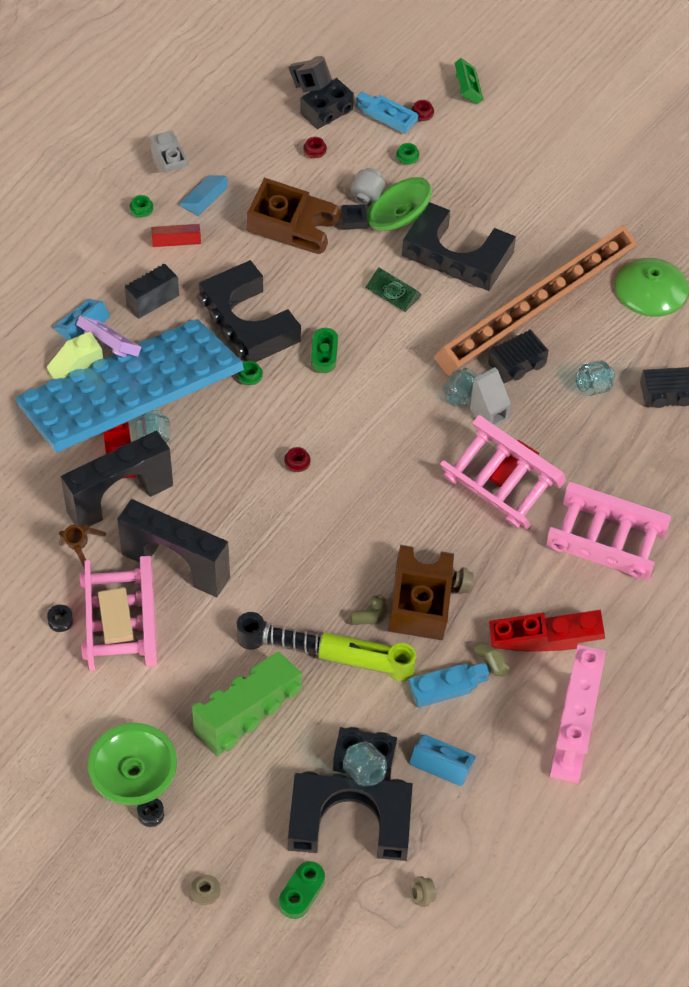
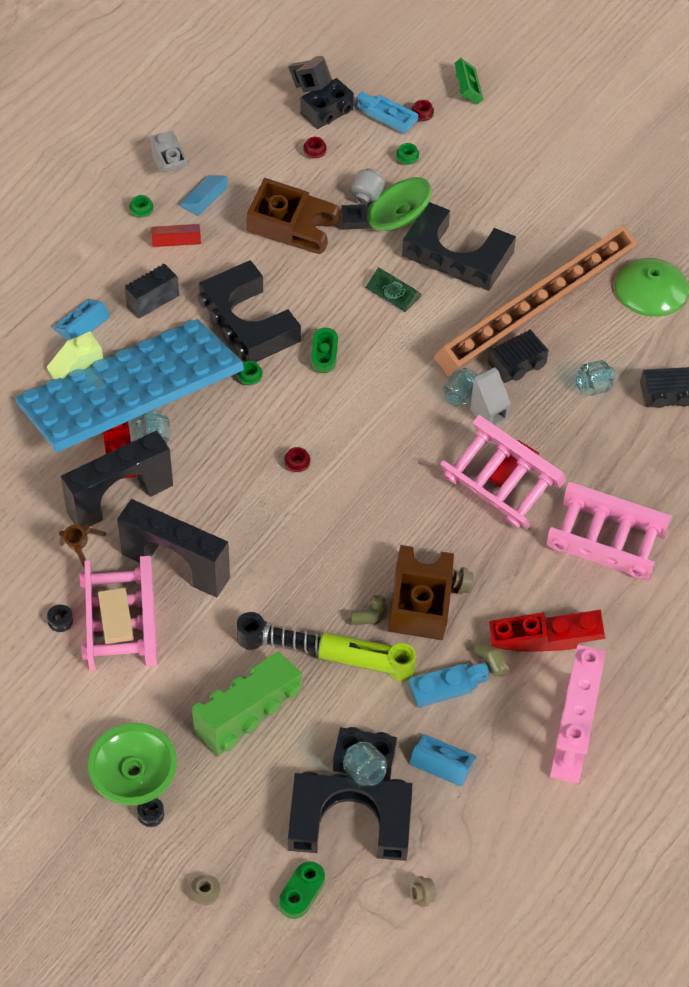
(109, 337): lavender plate -> none

